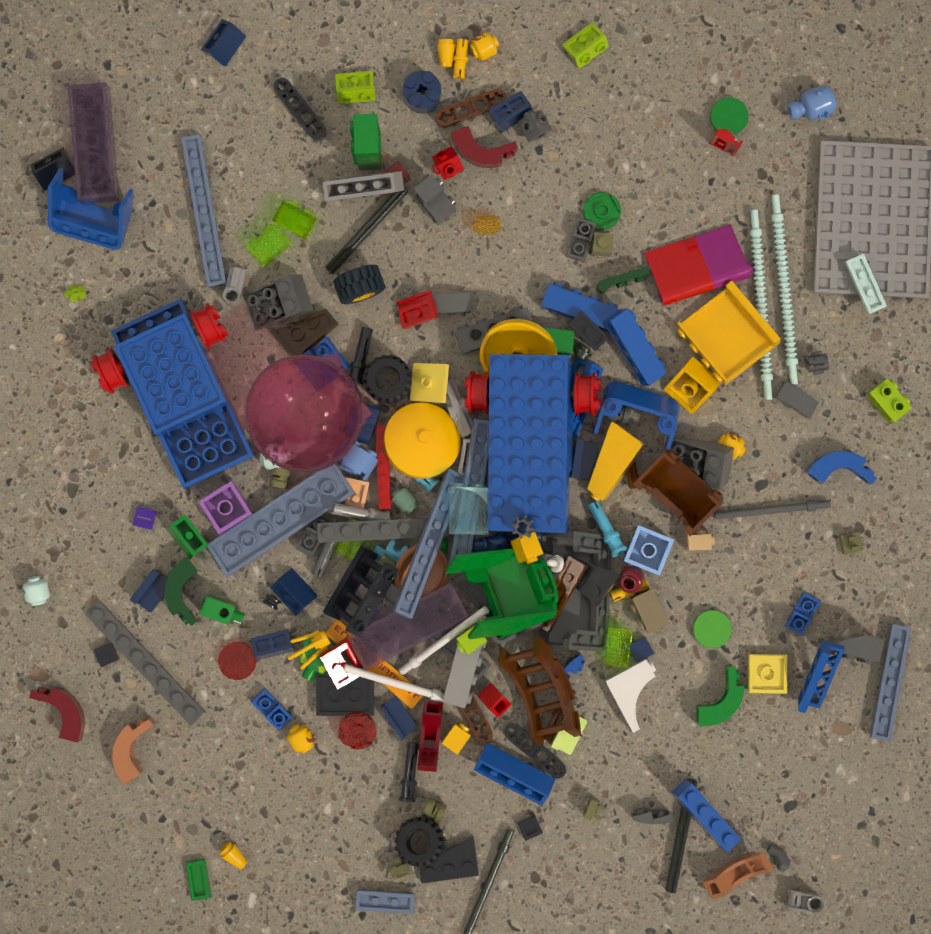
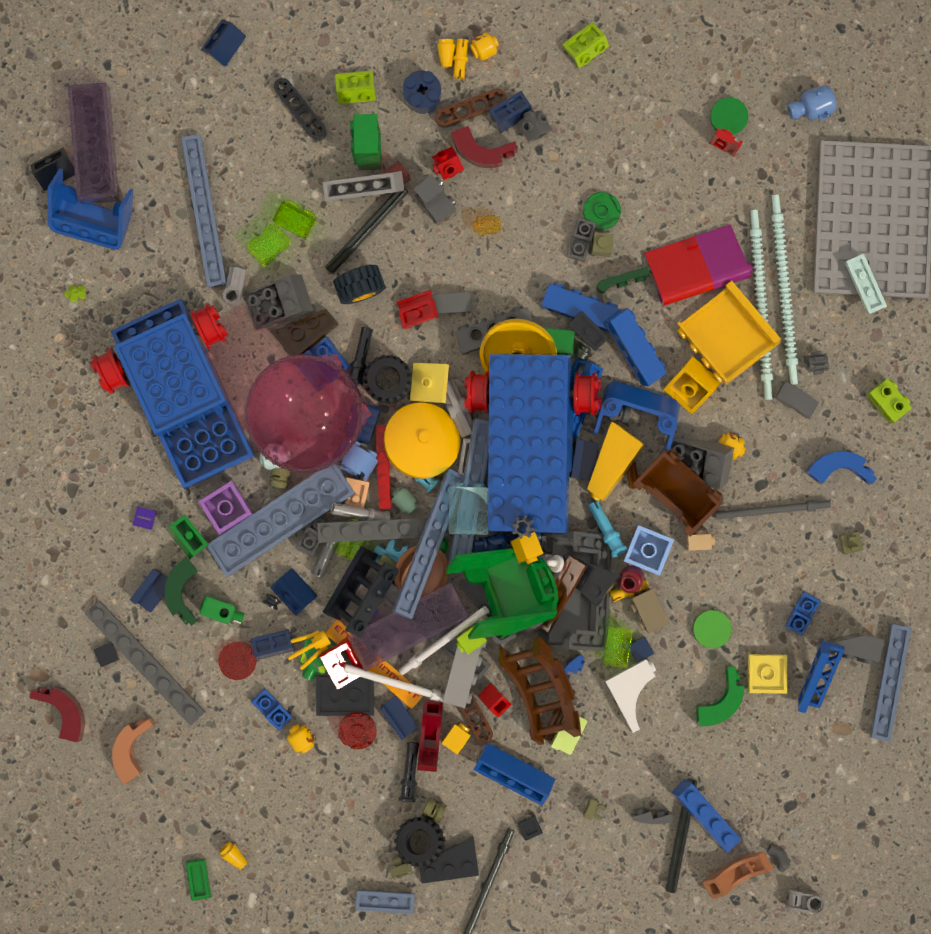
(36, 591): light aqua head -> none
(533, 752): black beam -> none

